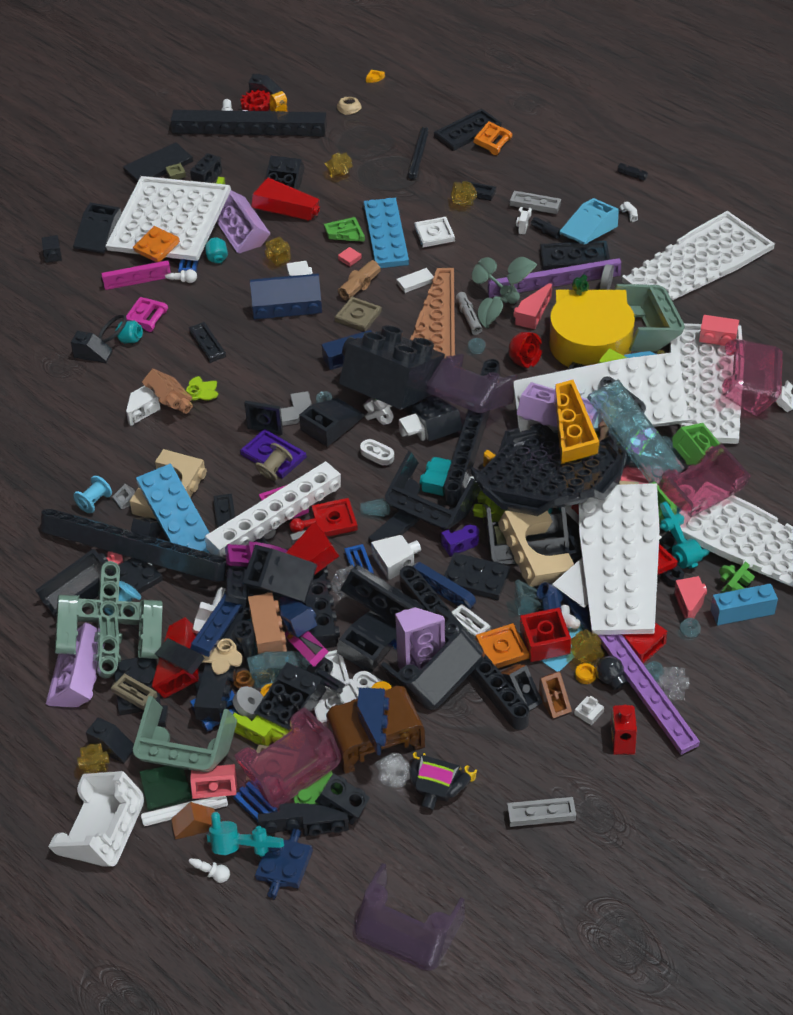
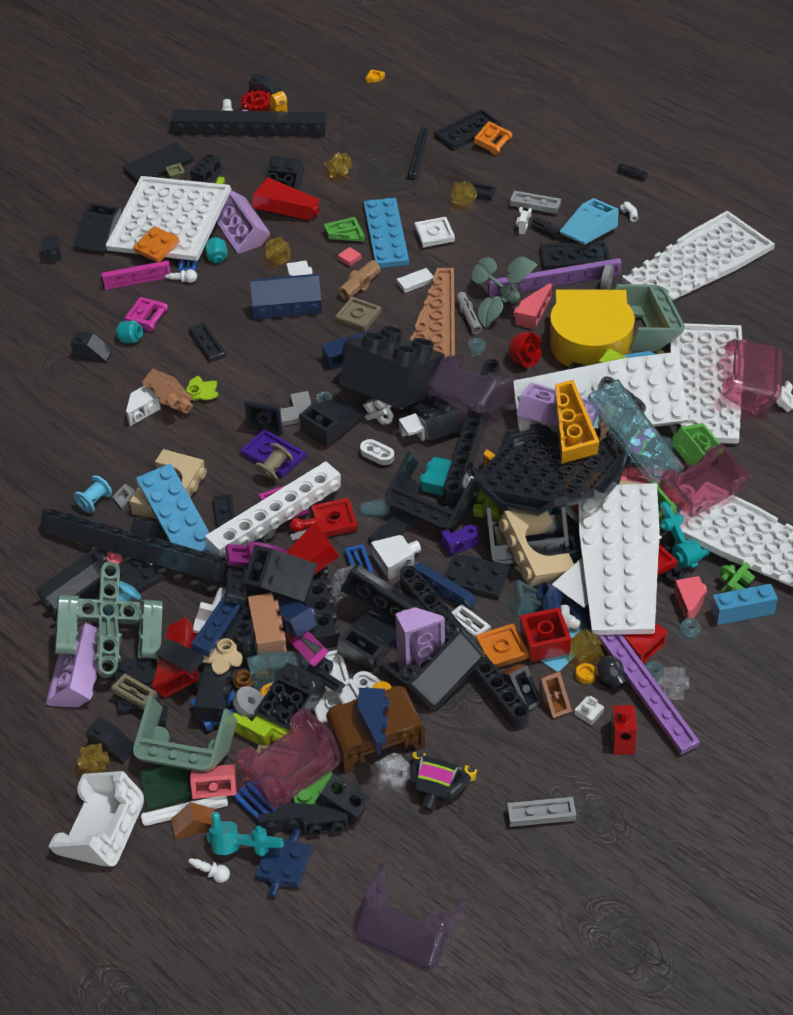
(116, 332): black tyre -> none
(348, 108): tan piece -> none
(580, 284): dark green plate -> none
(718, 330): coral brick -> none

